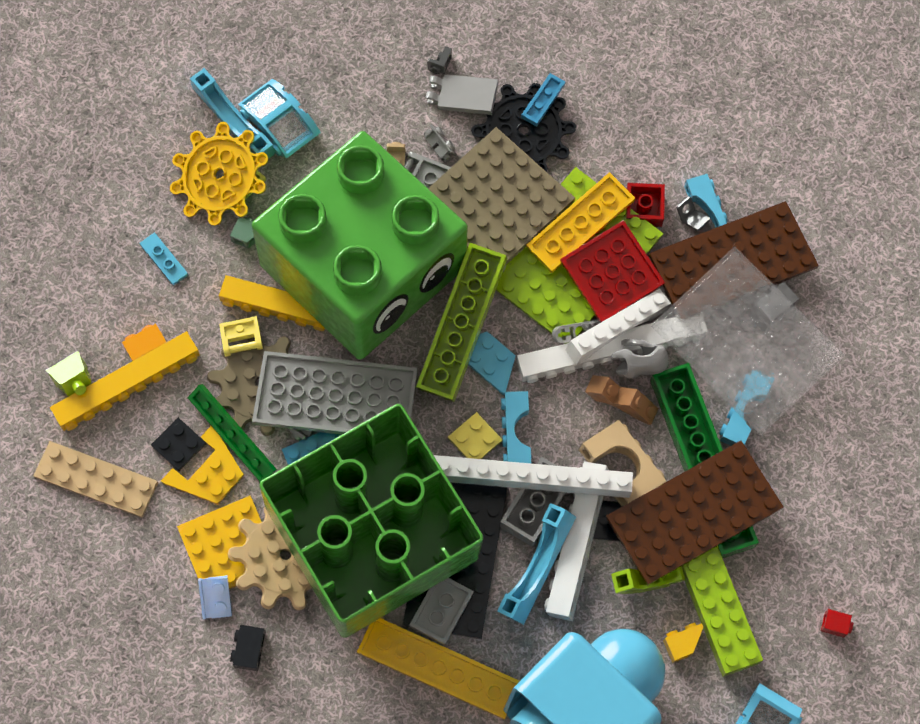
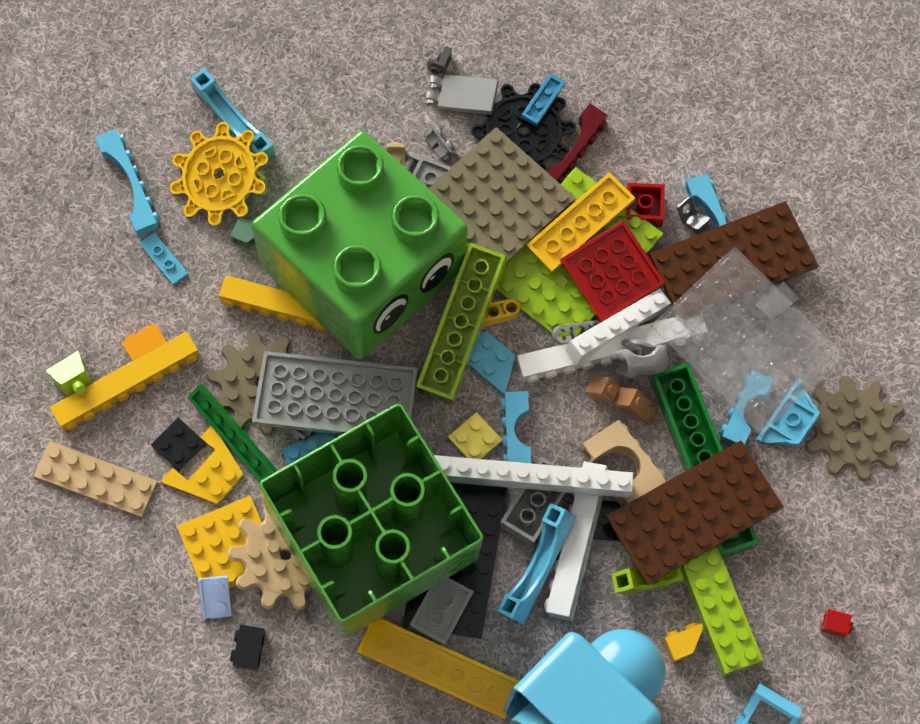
(113, 148): none -> medium azure arch
(238, 331): light yellow plate -> none
(279, 118): window -> none
(501, 309): none -> yellow beam
(591, 121): none -> dark red arch
(793, 425): none -> medium azure wing
(856, 448): none -> dark tan plate

